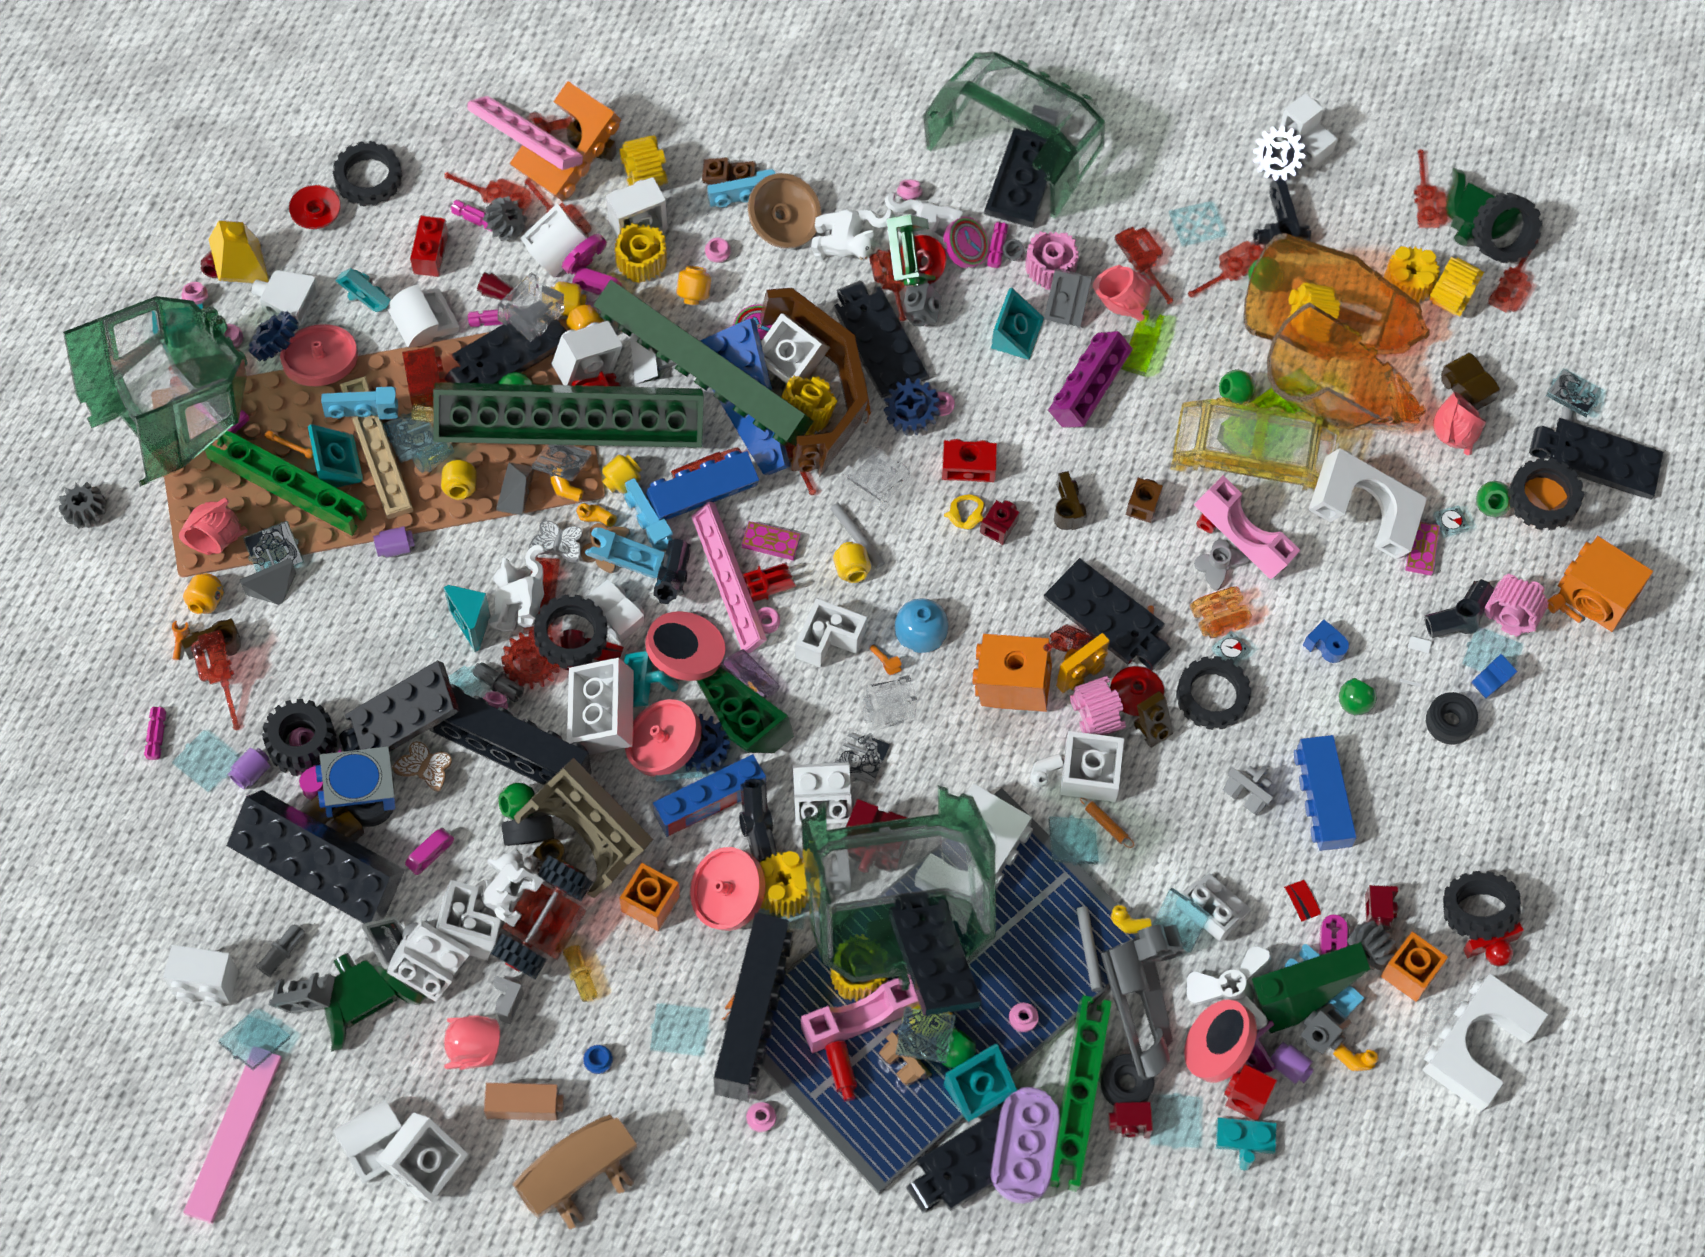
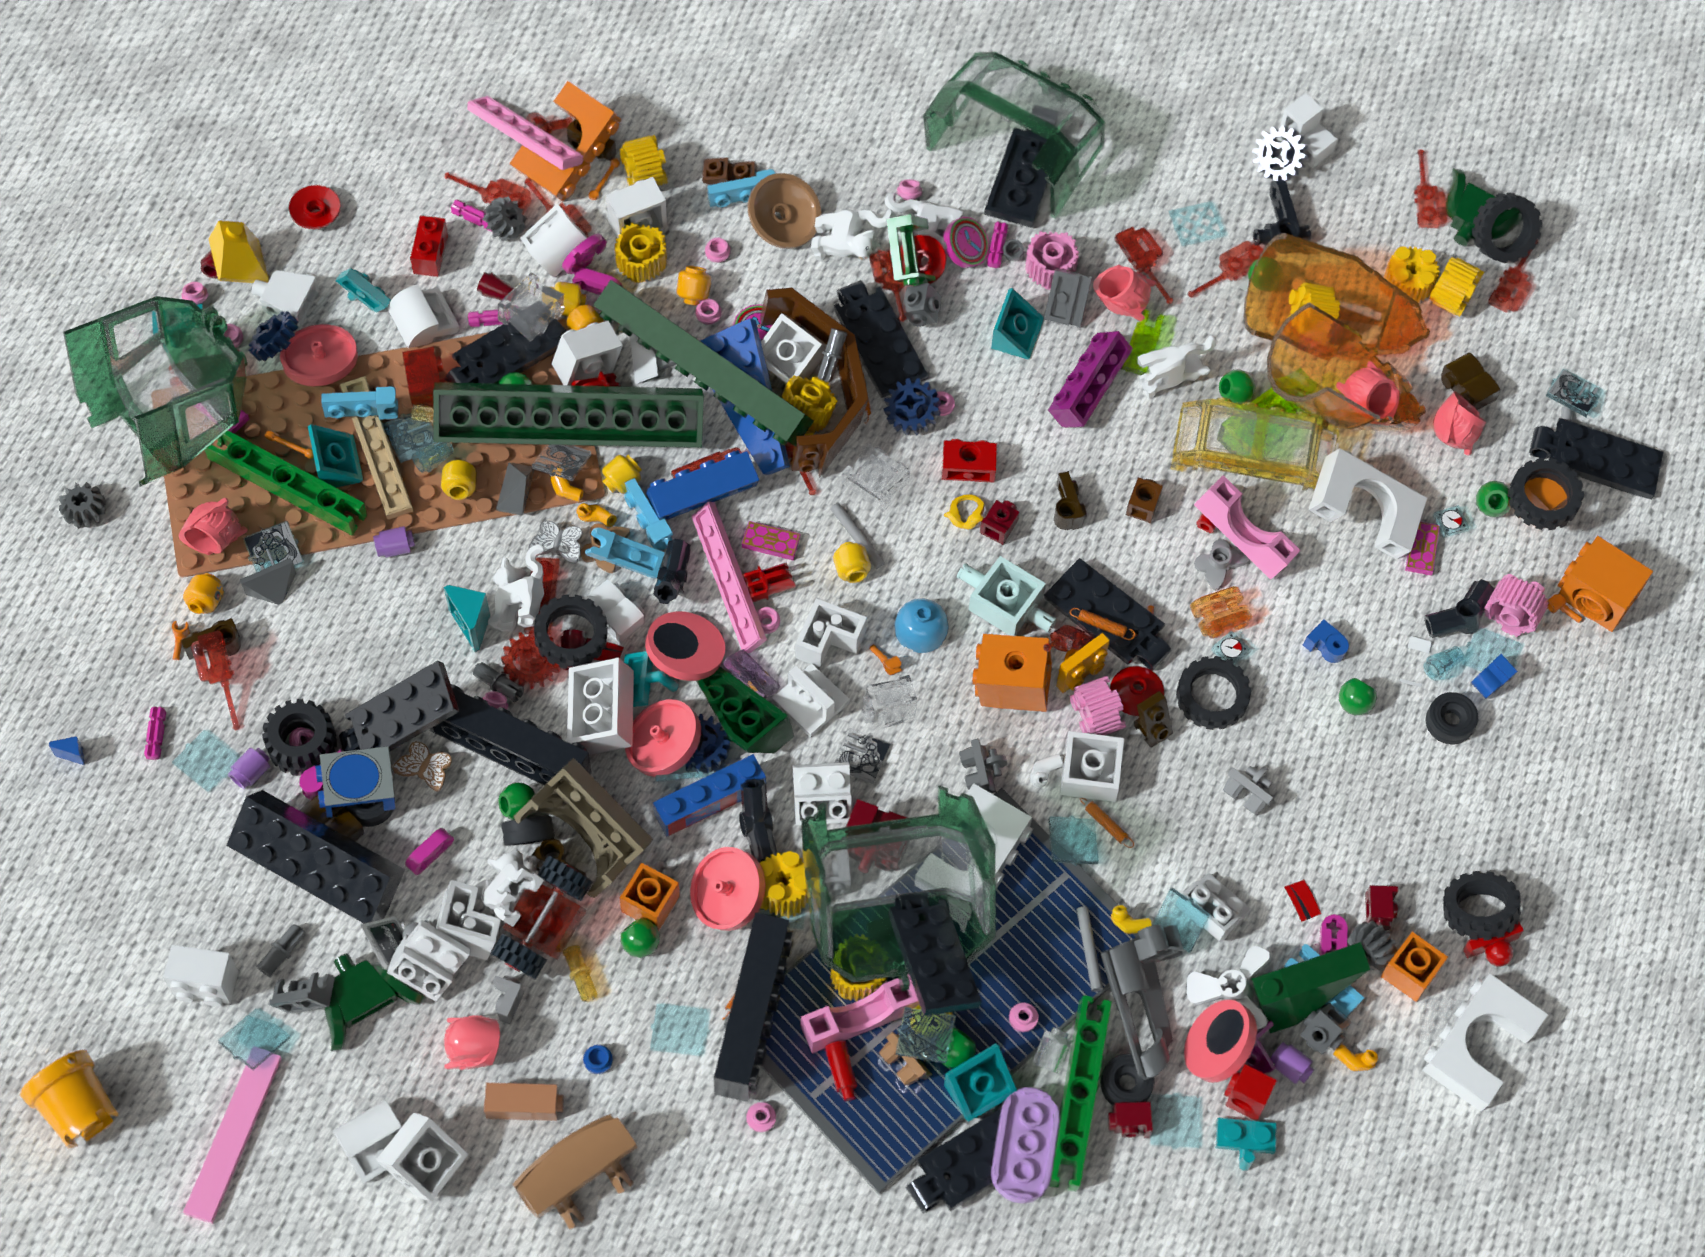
(68, 749): none -> blue slope
(70, 1098): none -> light orange piece
(368, 195): black tyre -> none
(465, 680): clear light blue tile -> none
(593, 195): none -> orange hinge
(640, 938): none -> green piece
(705, 305): none -> bright pink plate
(810, 699): none -> white bracket
(832, 354): none -> dark grey axle
(978, 756): none -> dark grey hips
(1007, 597): none -> light aqua brick
(1052, 1050): none -> clear brick
(1102, 623): none -> orange piece
(1173, 365): none -> white animal
(1325, 793): blue brick -> none
(1372, 391): none -> coral helmet
(1442, 663): none -> clear light blue cone

